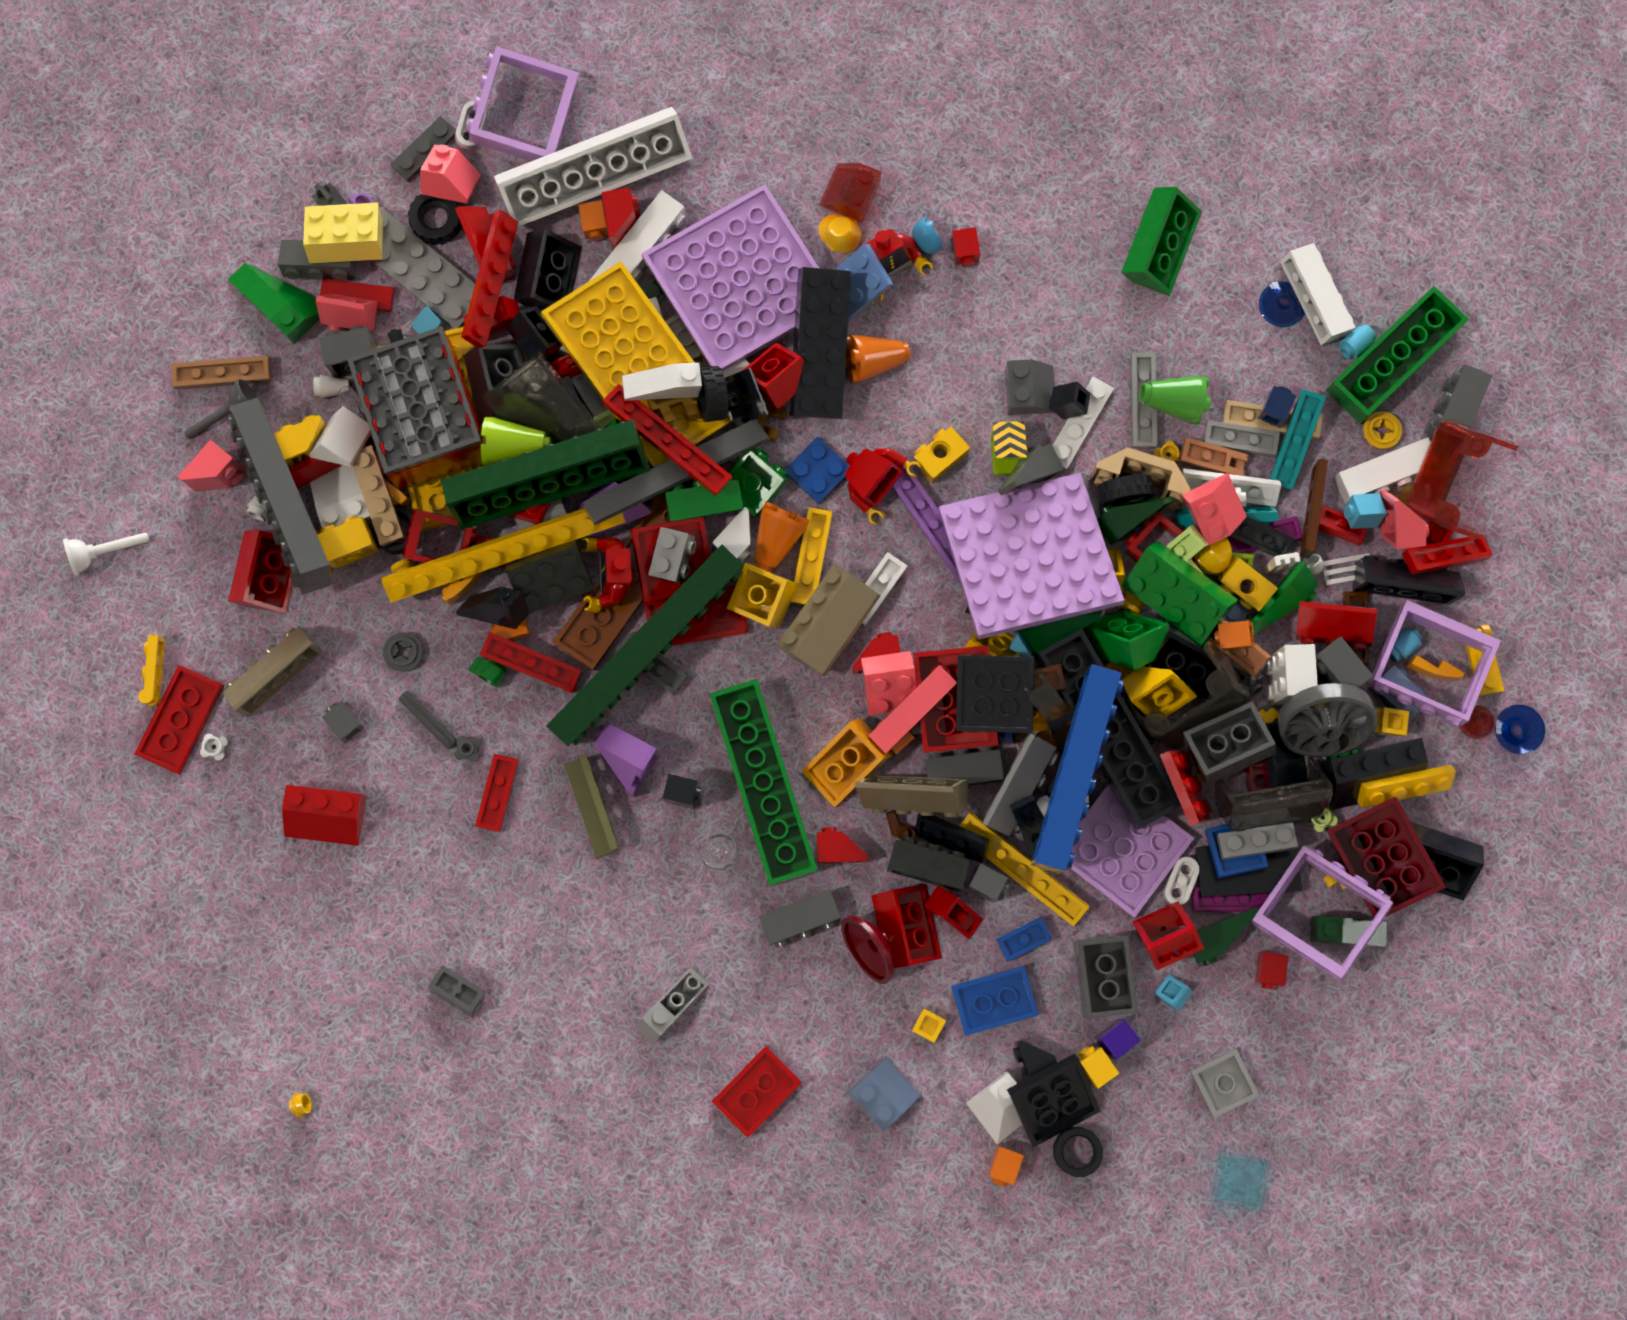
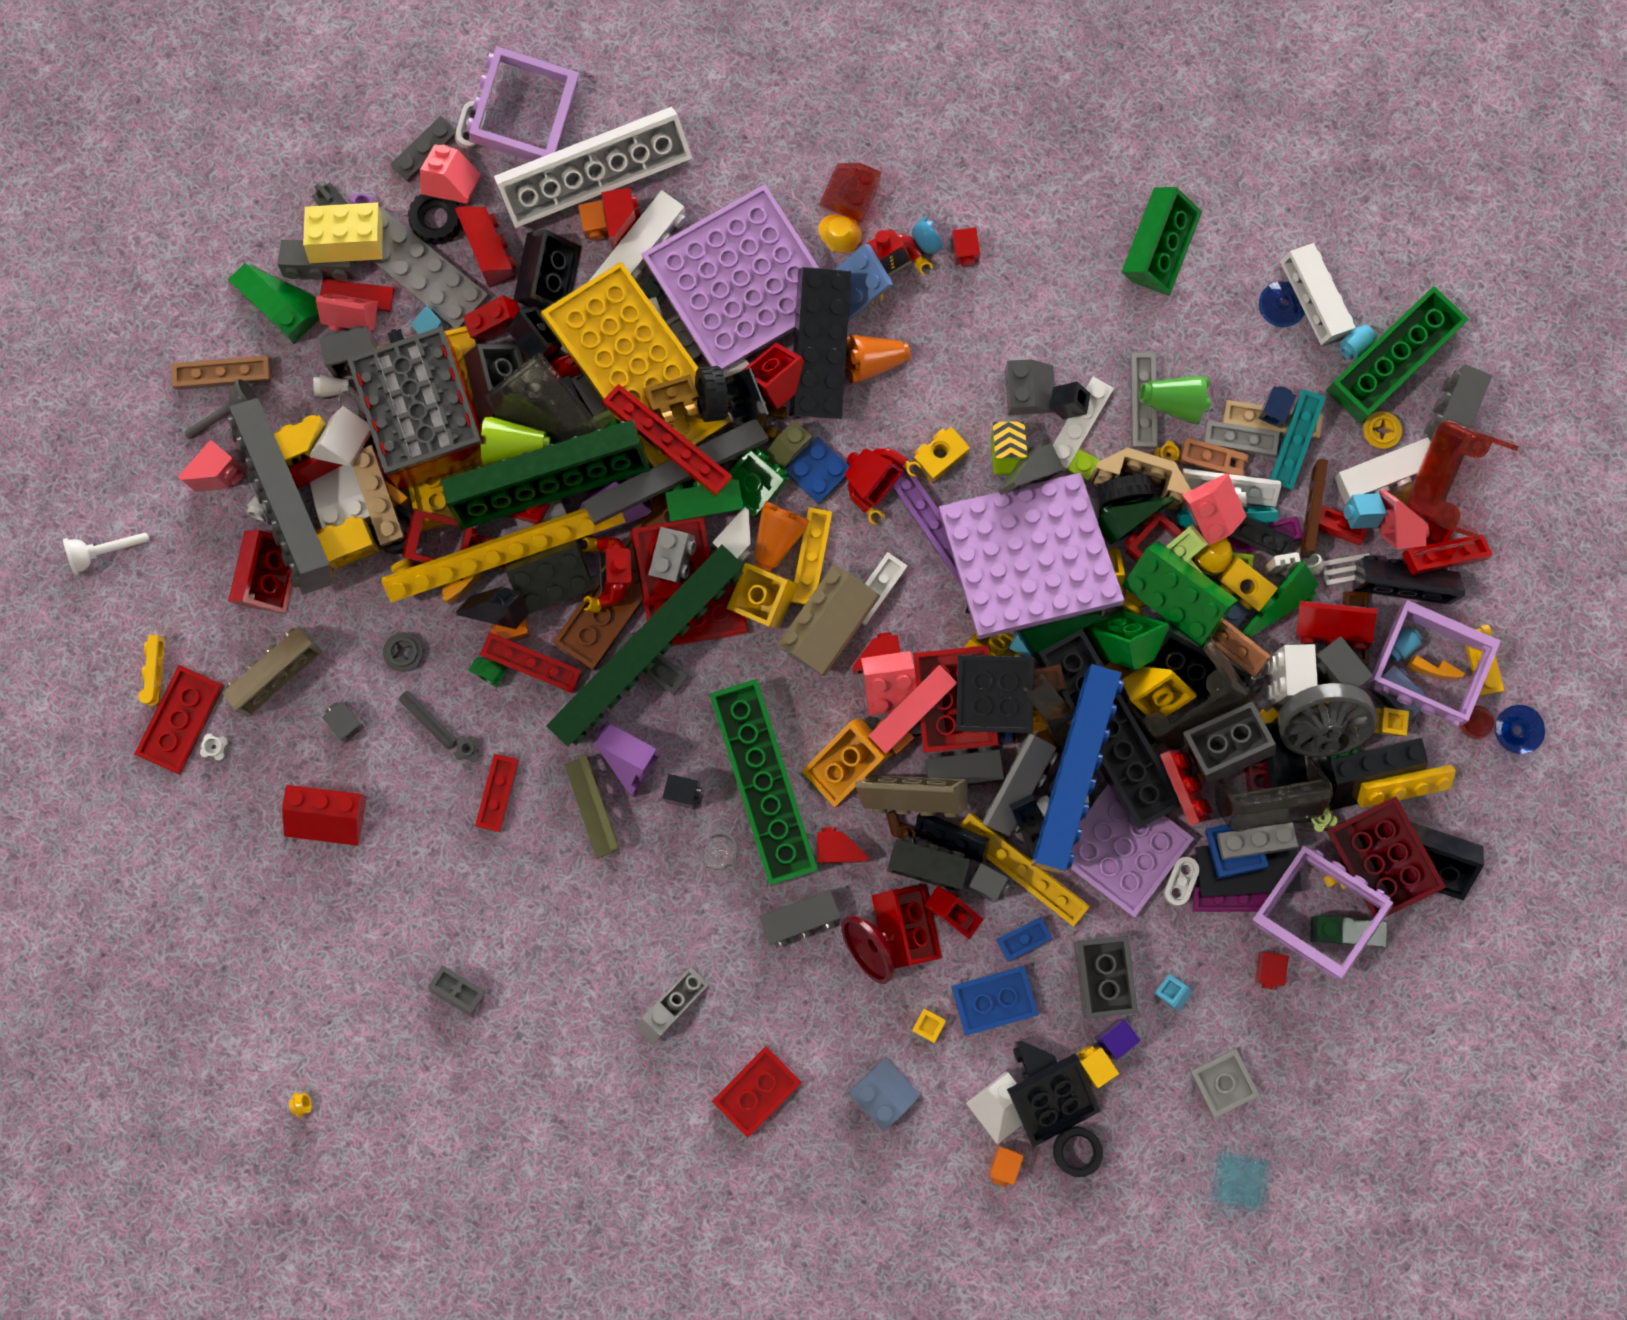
(490, 279): red plate -> none
(663, 382): white slope -> none
(789, 445): none -> olive slope
(1082, 463): none -> lime plate
(1162, 950): red window -> none
(1221, 934): dark green slope -> none
(1235, 635): orange brick -> none

